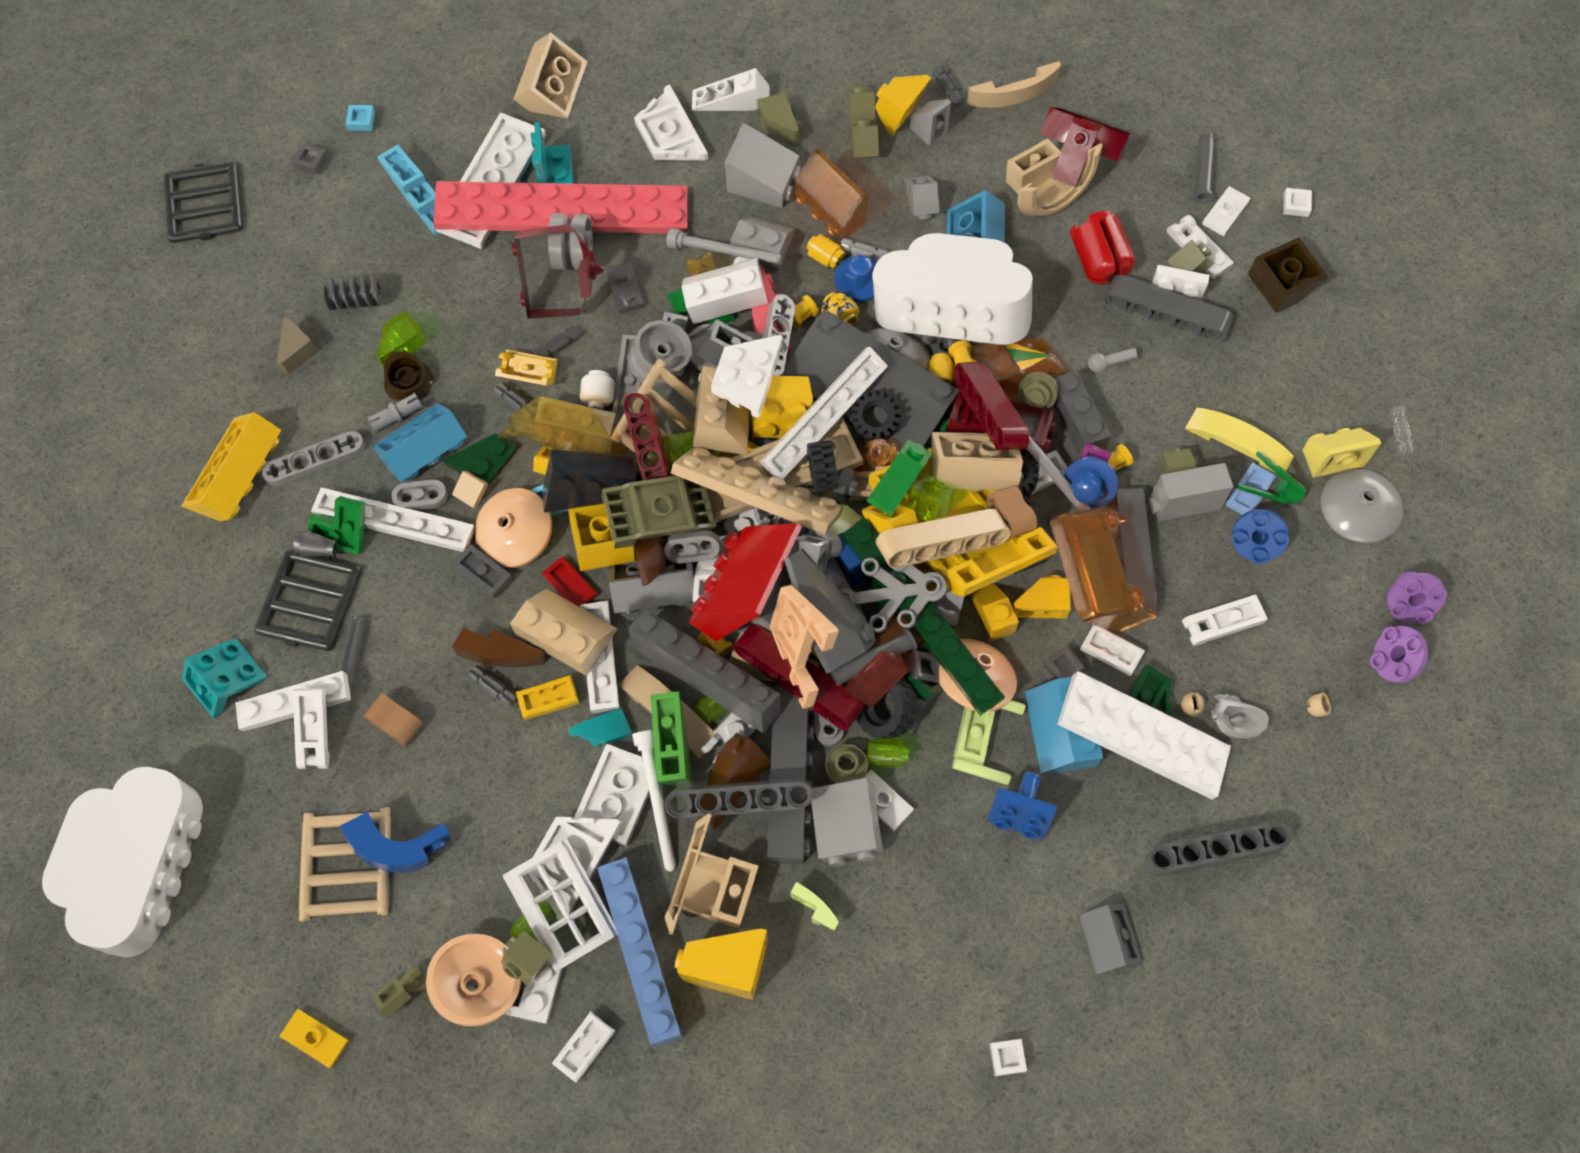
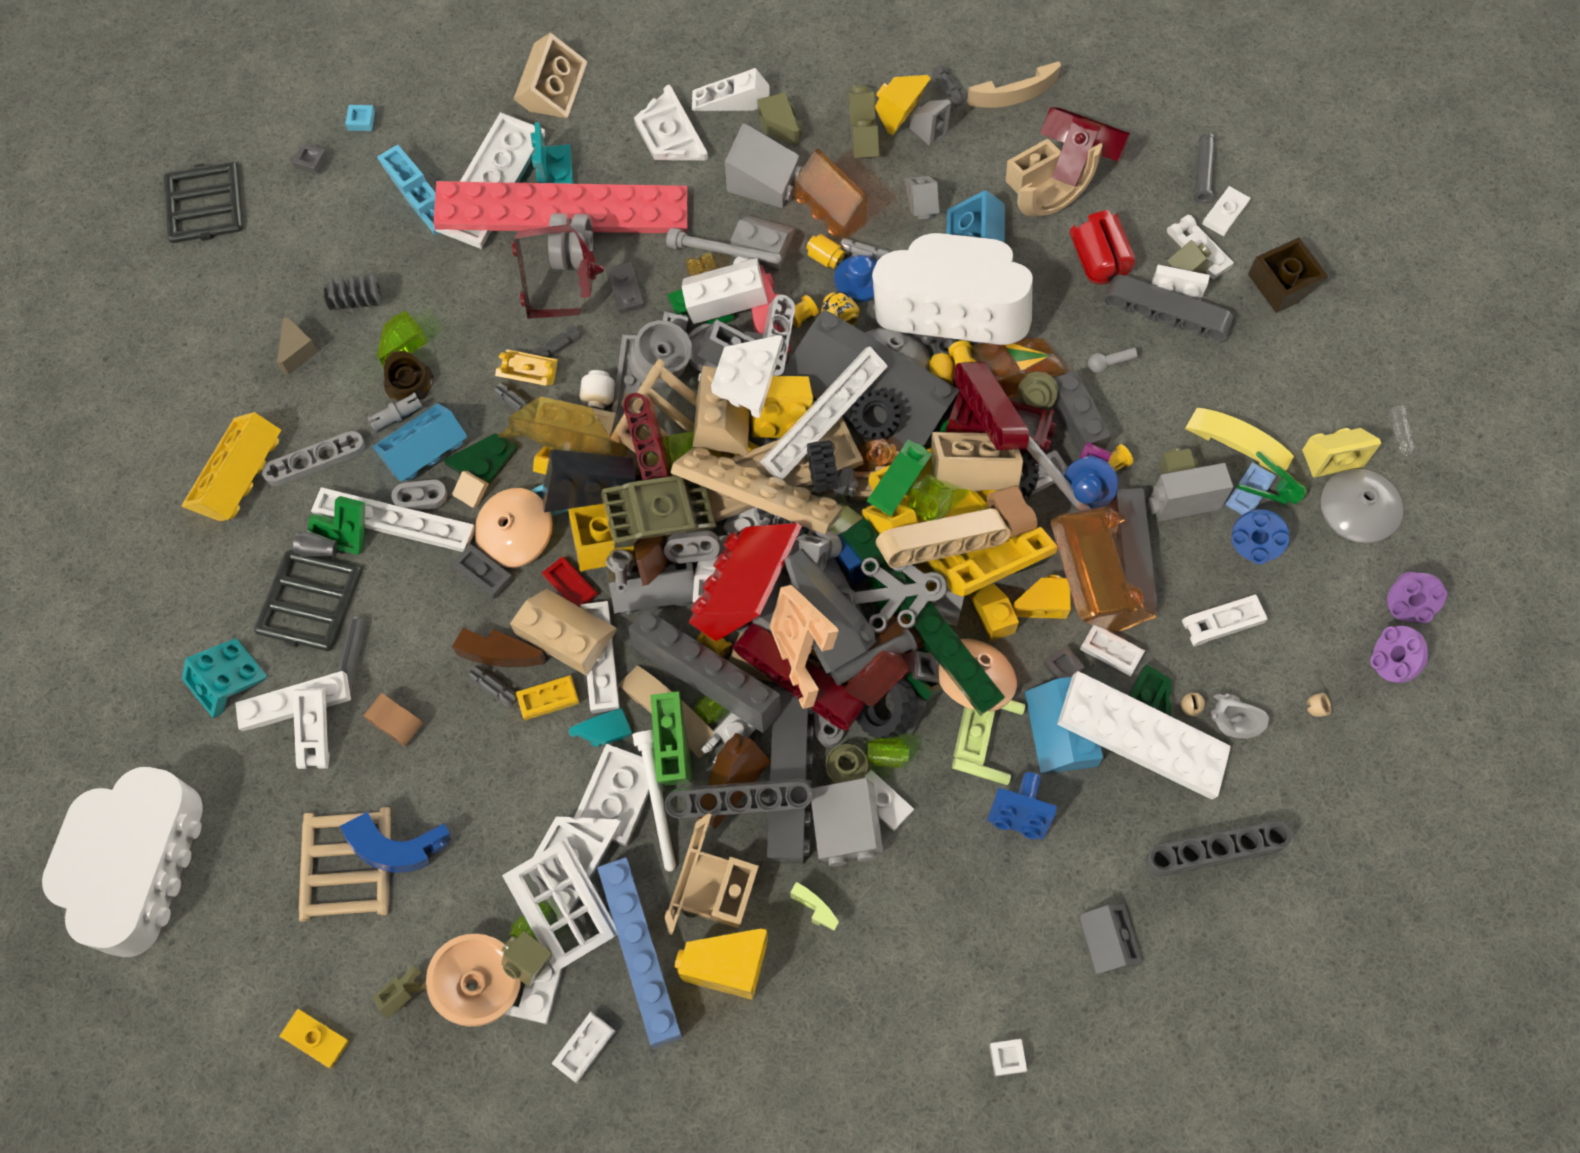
(620, 563): none -> light grey plate
(1297, 202): white plate -> none

